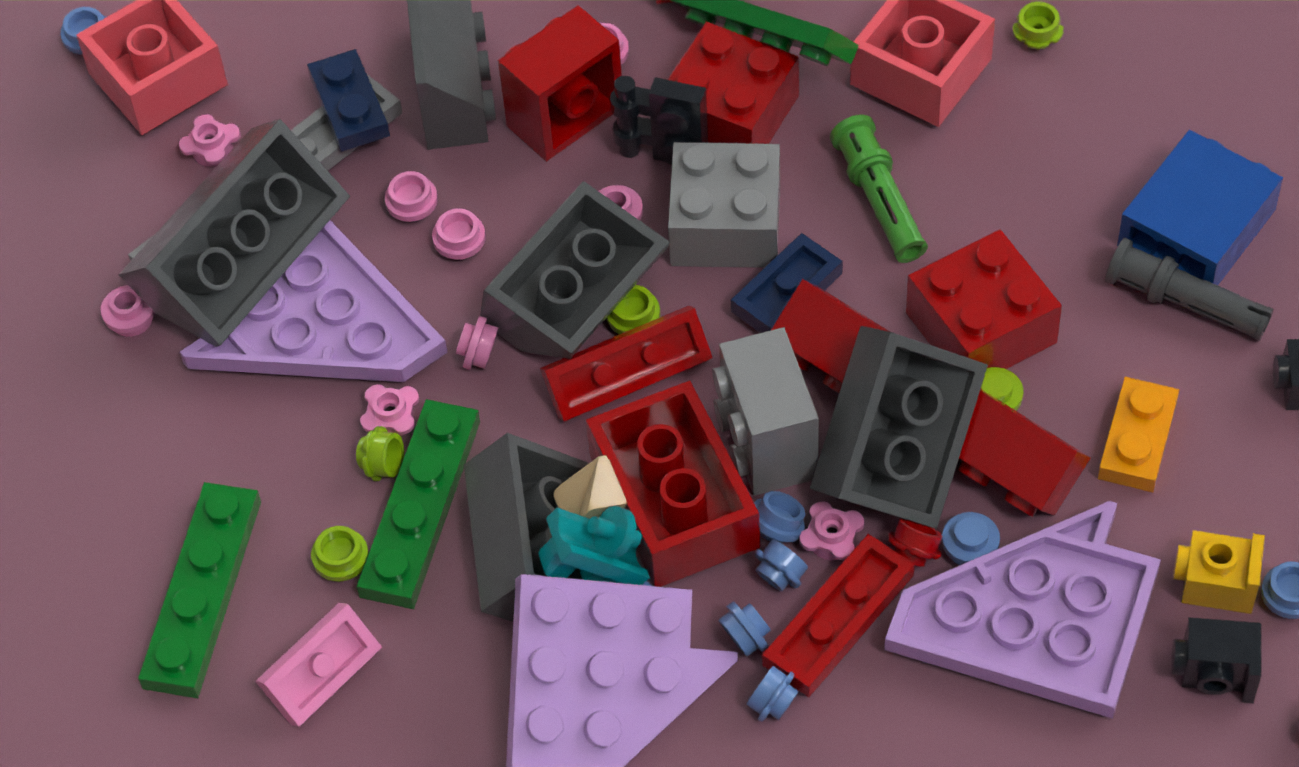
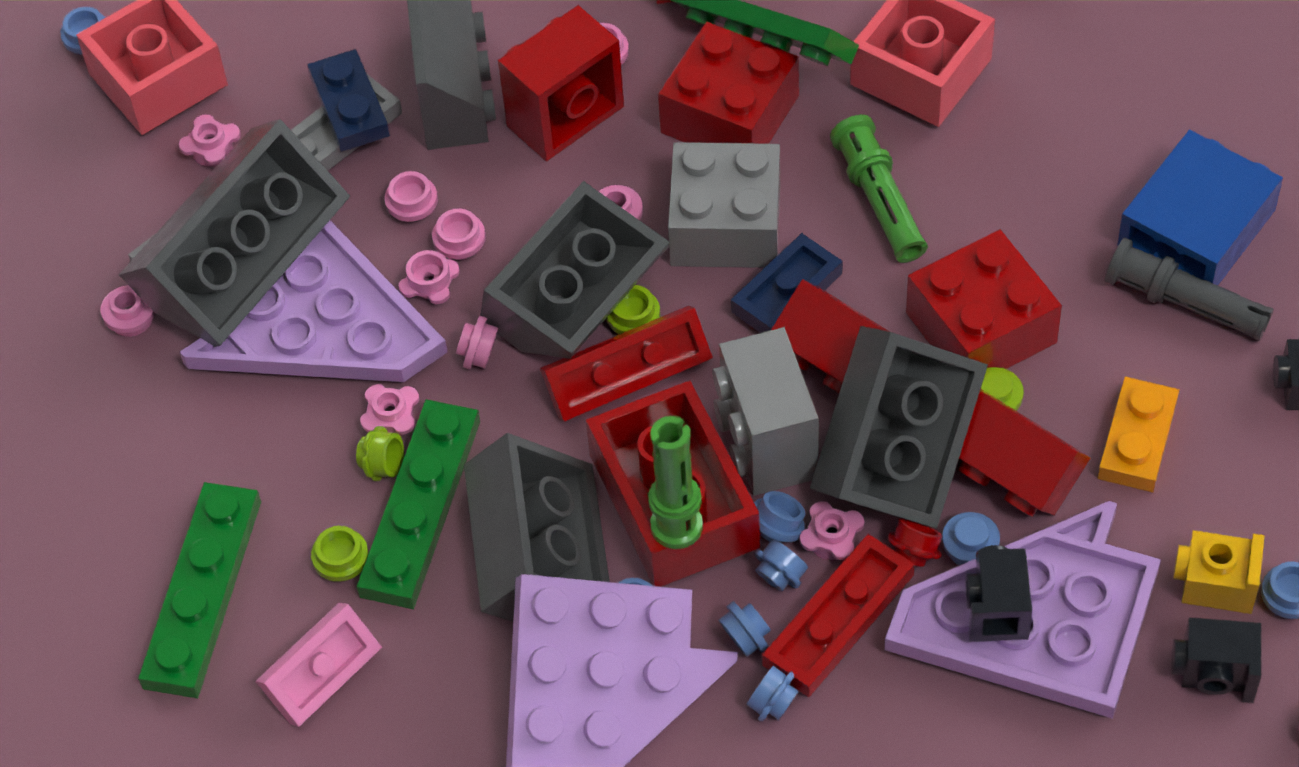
(429, 265): none -> bright pink plate
(591, 490): tan slope -> none
(597, 546): teal hips -> none
(674, 494): none -> bright green pin
(675, 115): black plate -> none
(999, 595): none -> black brick
(1038, 25): lime plate -> none

